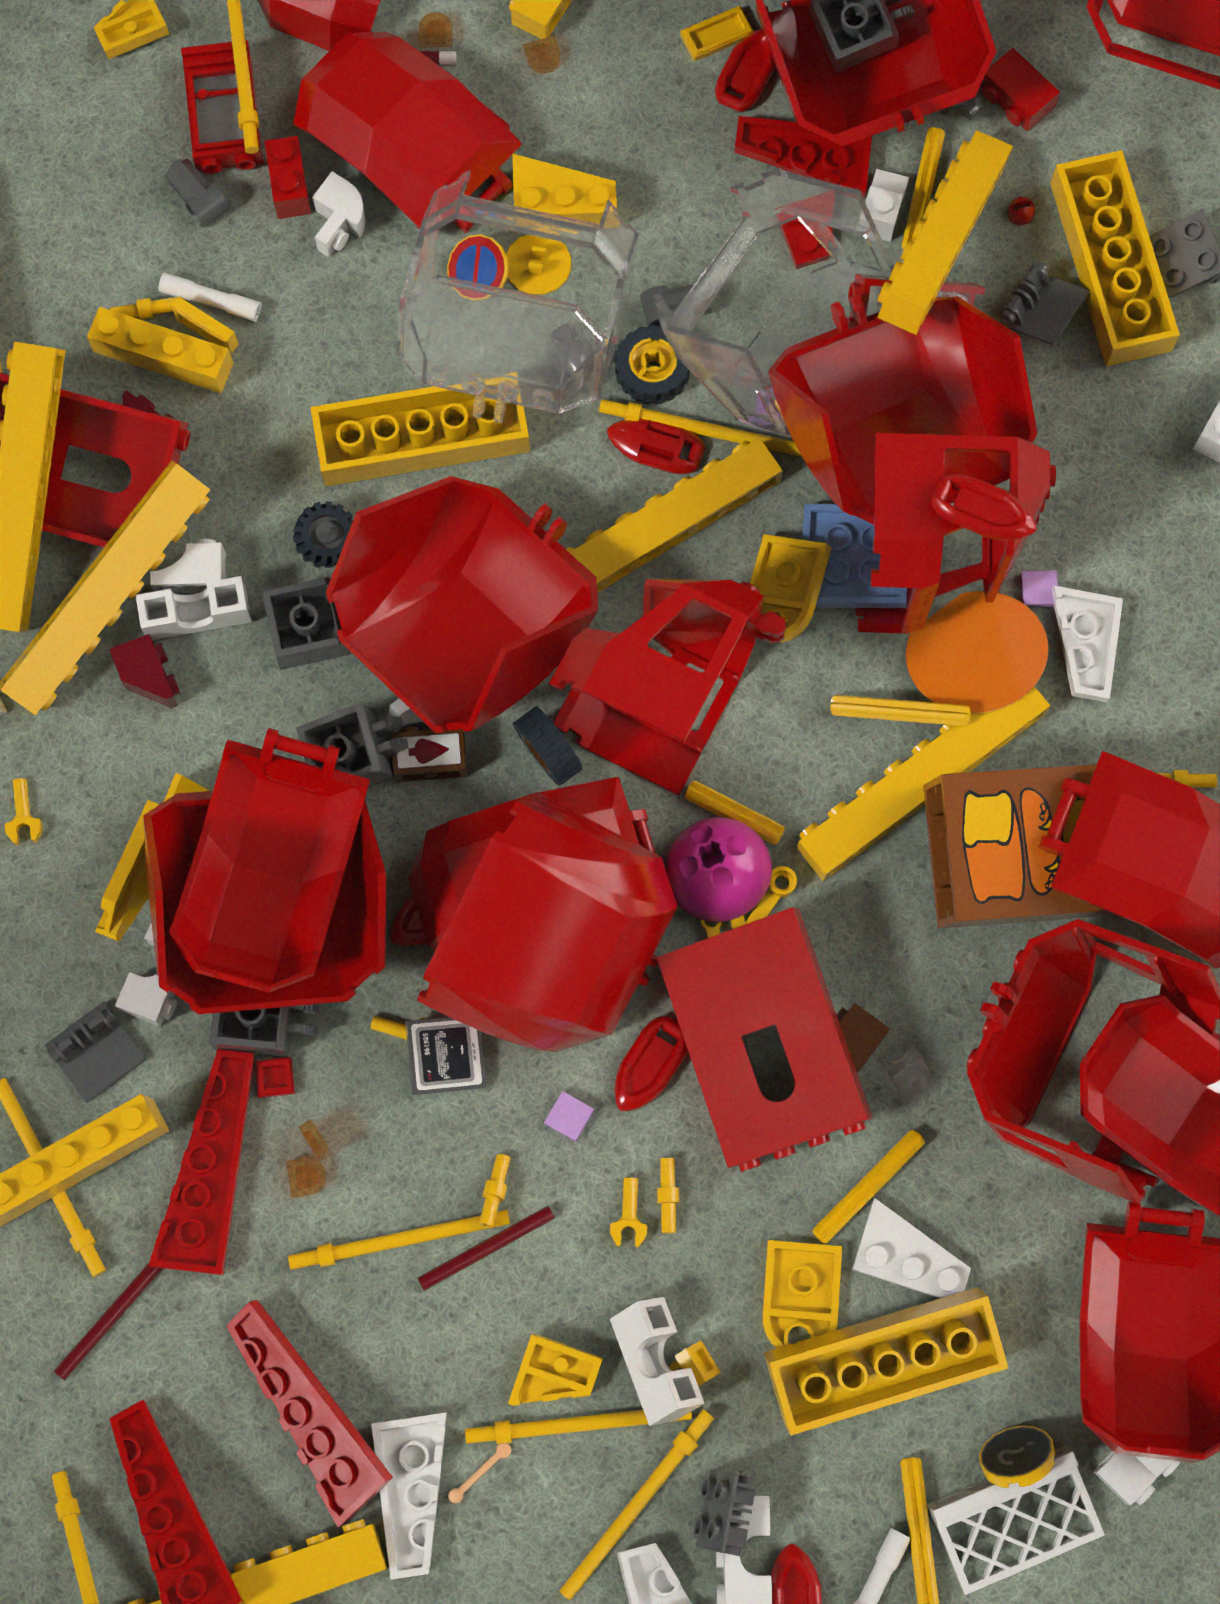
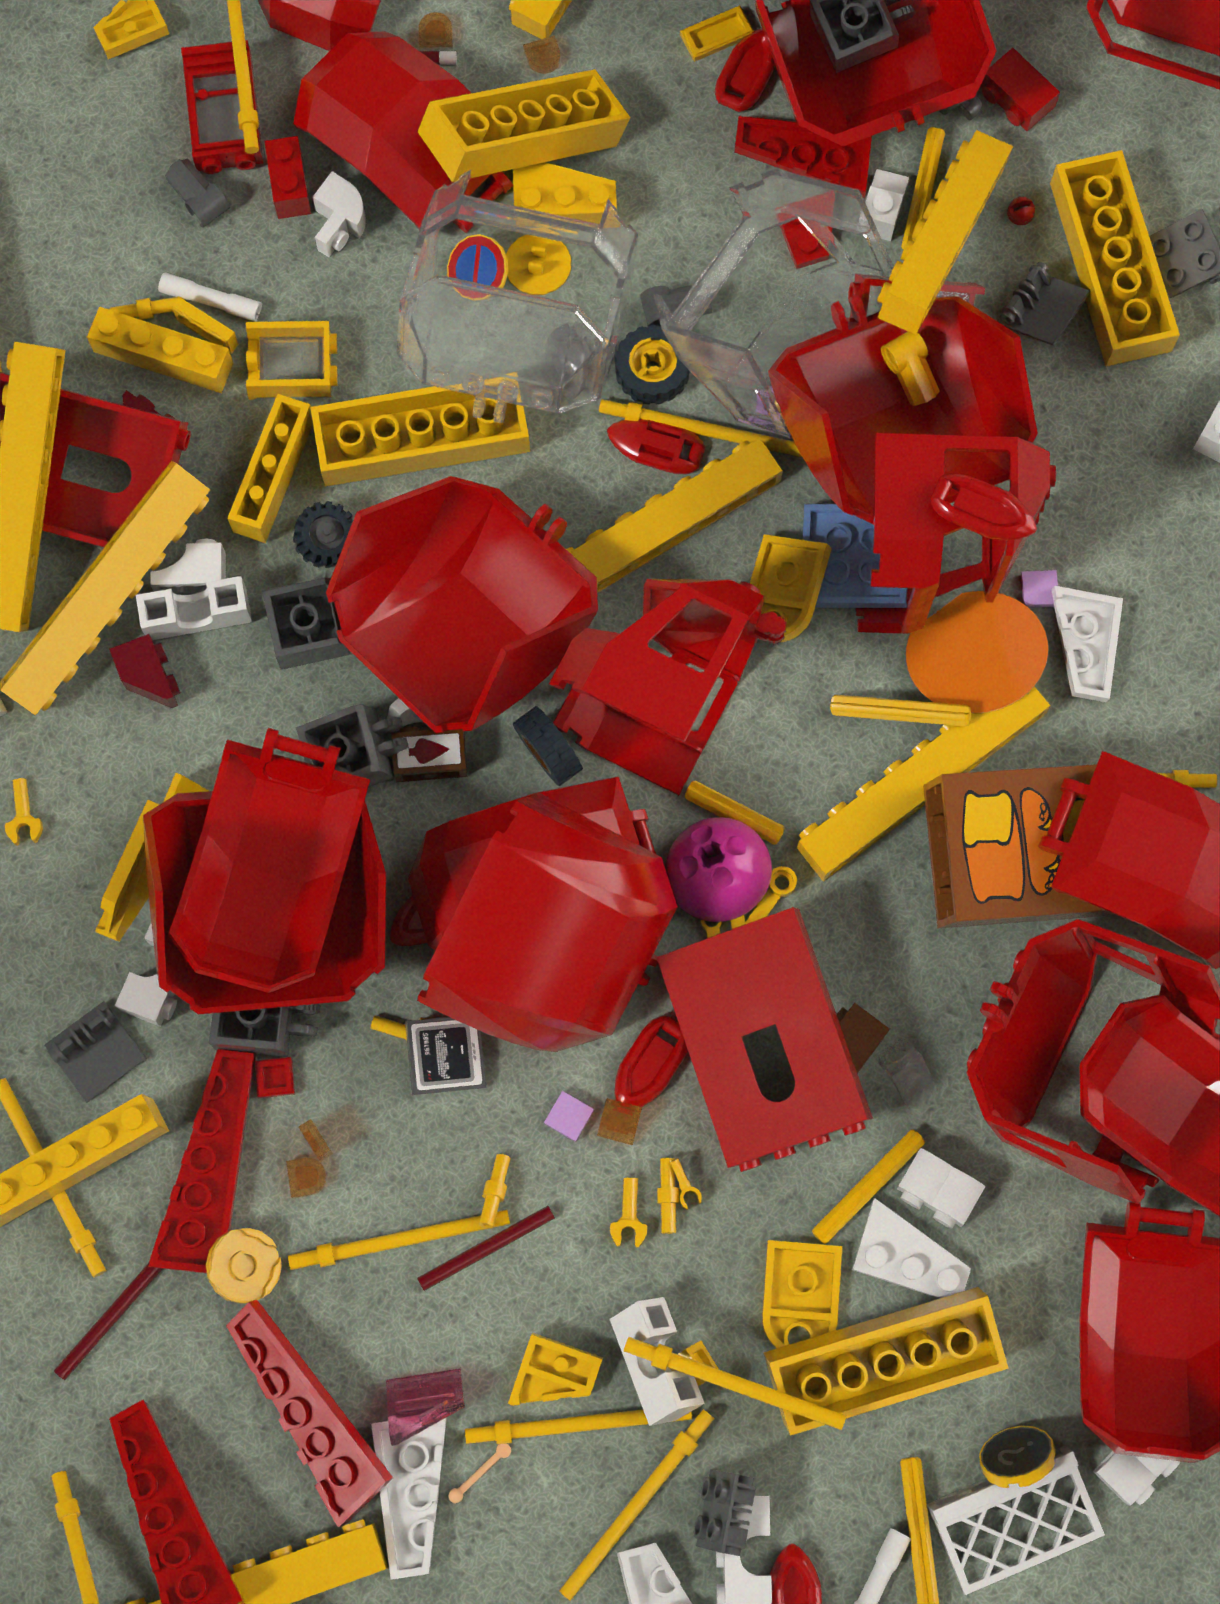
(243, 1265): none -> yellow tile
(271, 468): none -> yellow brick
(290, 359): none -> window
(422, 1401): none -> clear pink wing
(523, 124): none -> yellow brick
(619, 1121): none -> clear orange tile
(663, 1357): none -> yellow bar
(684, 1183): none -> yellow hand
(907, 359): none -> yellow piece
(940, 1188): none -> white brick

